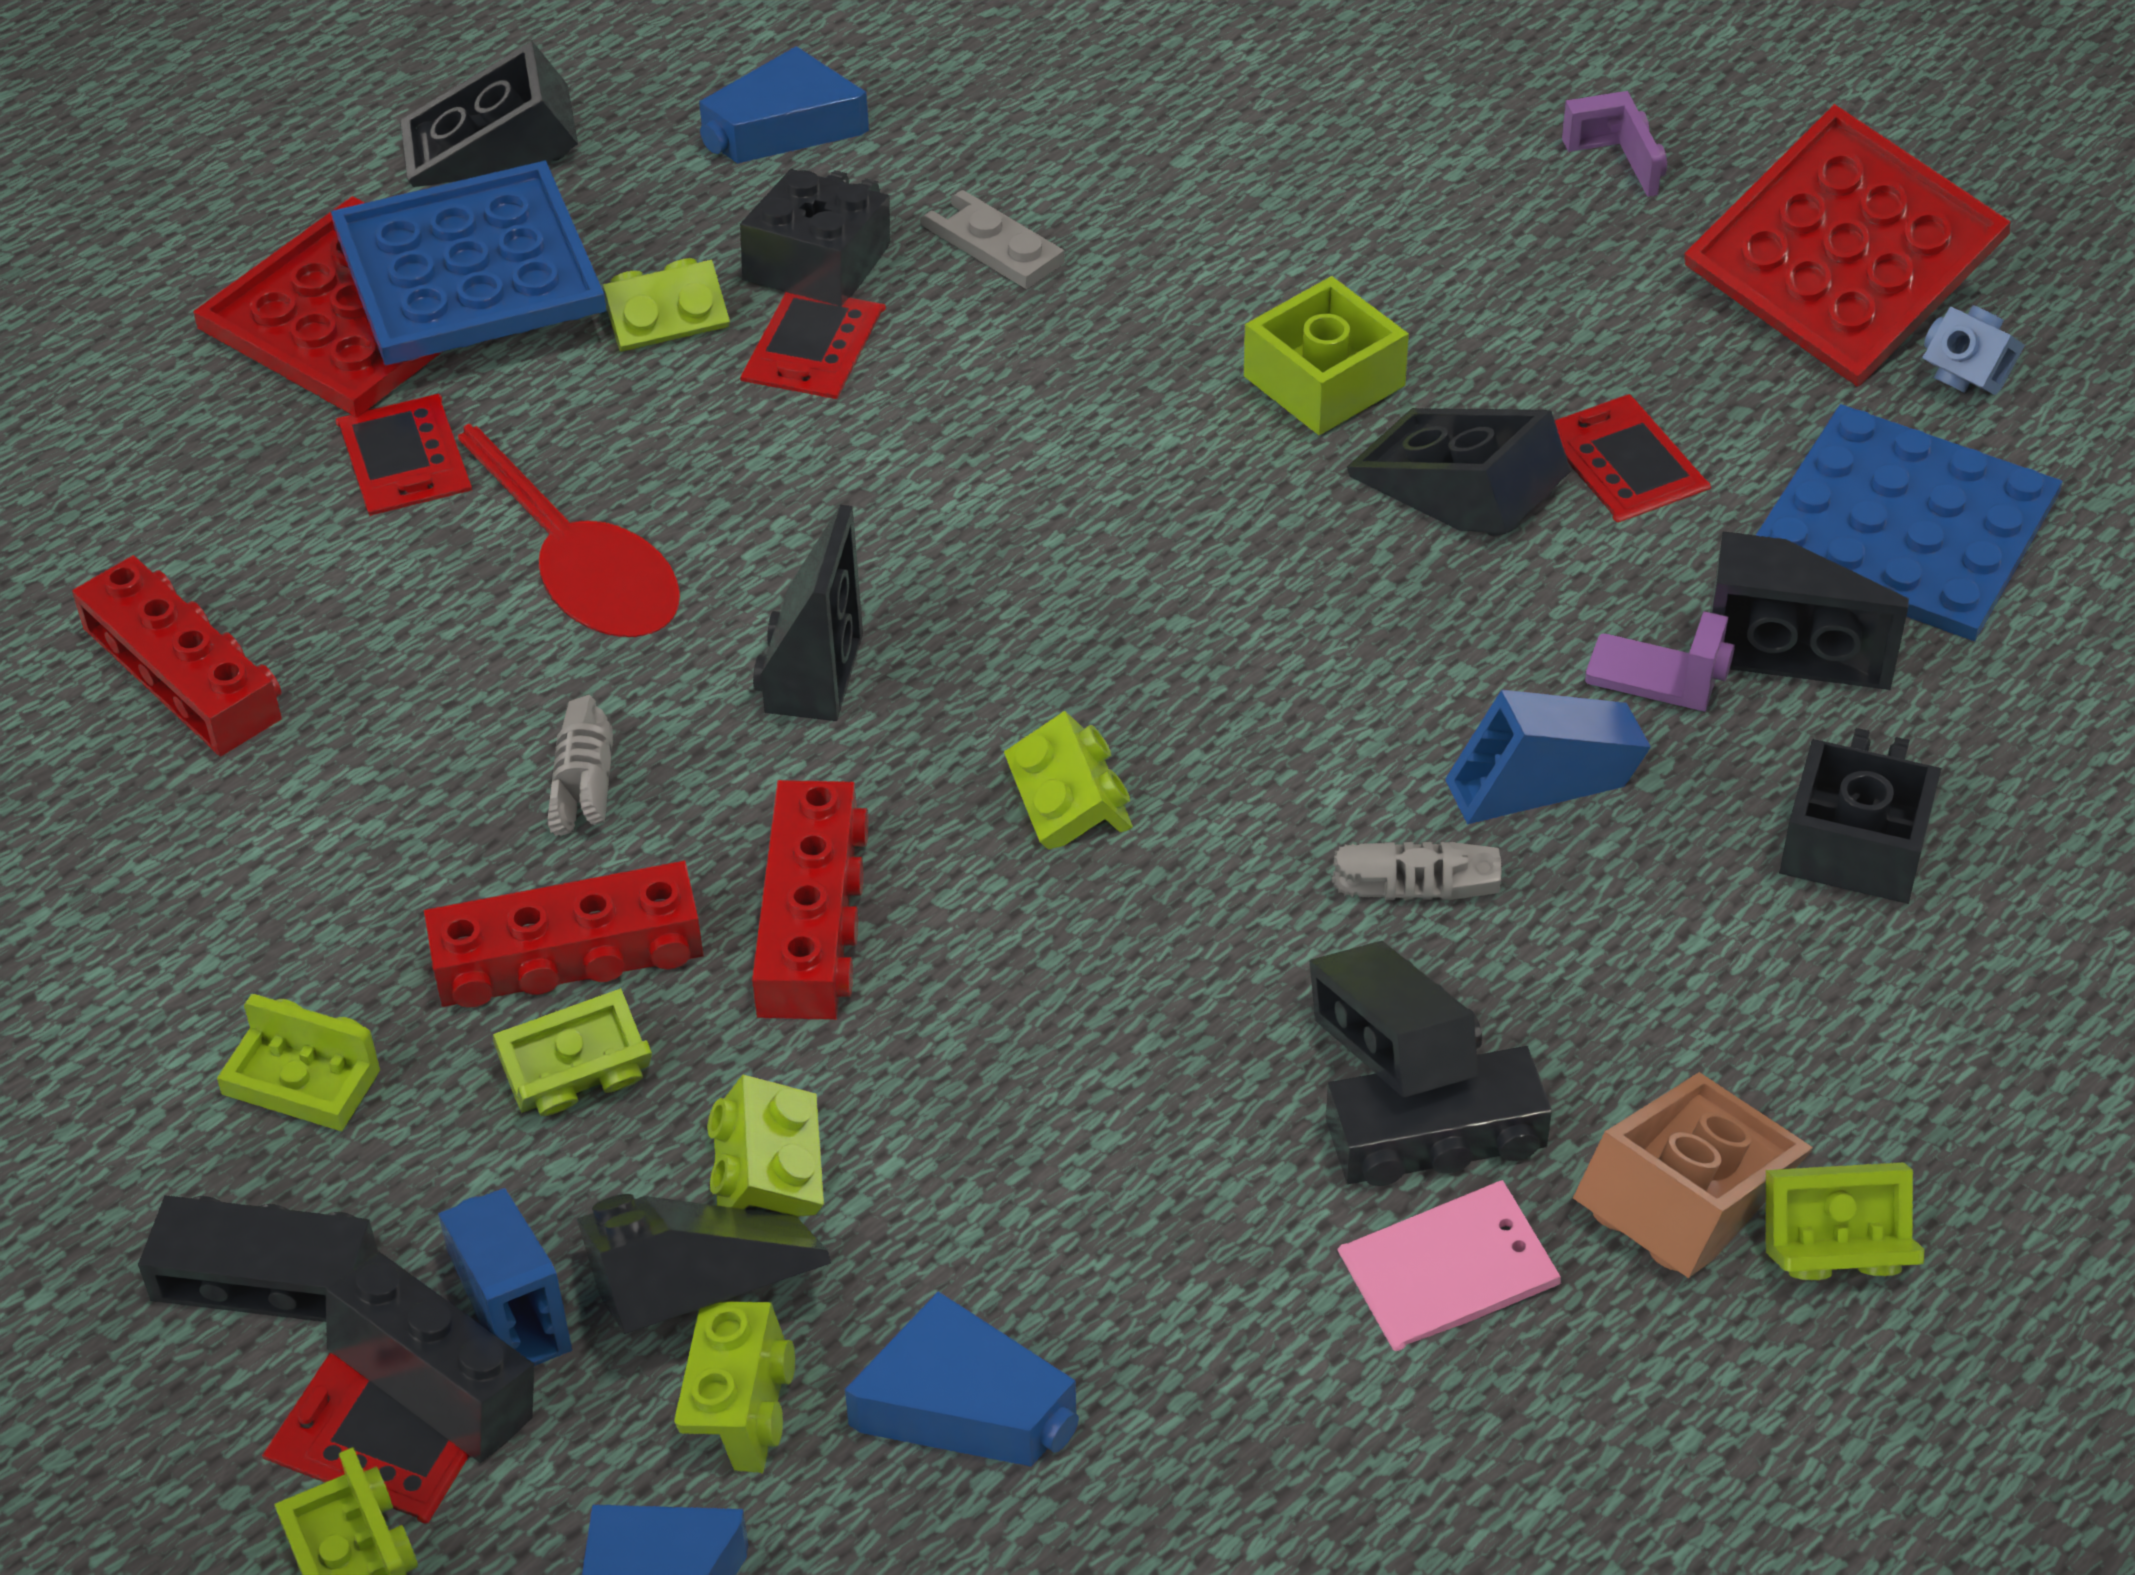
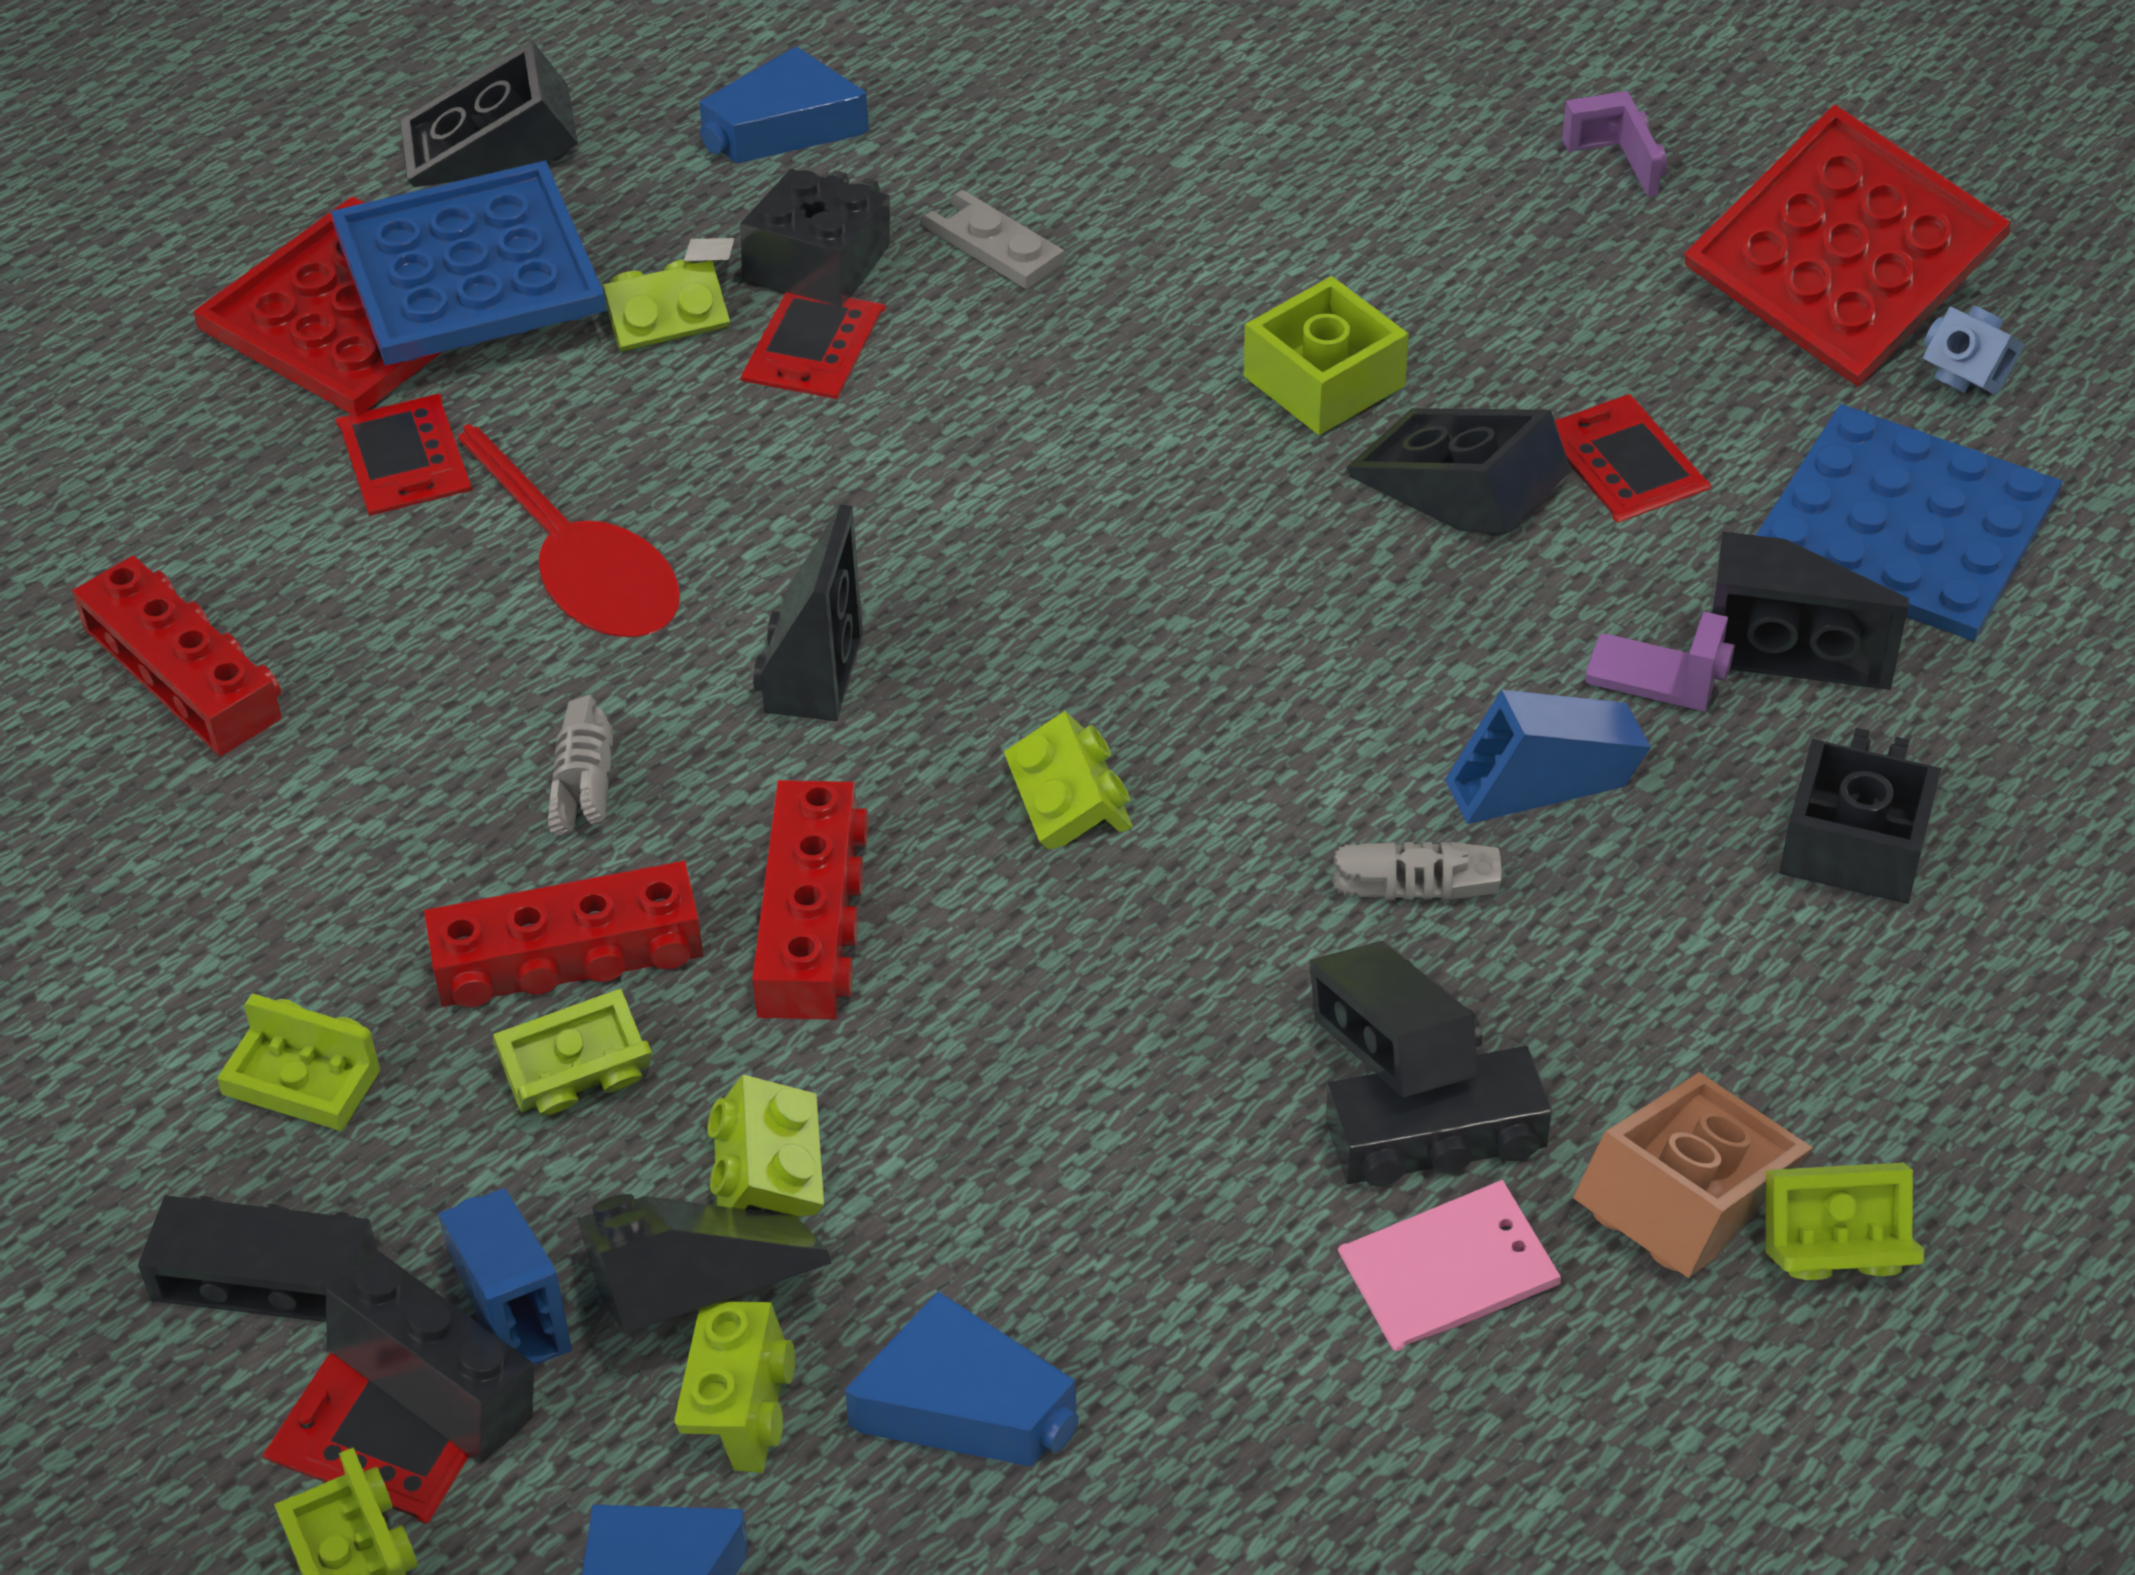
(709, 249): none -> white sticker

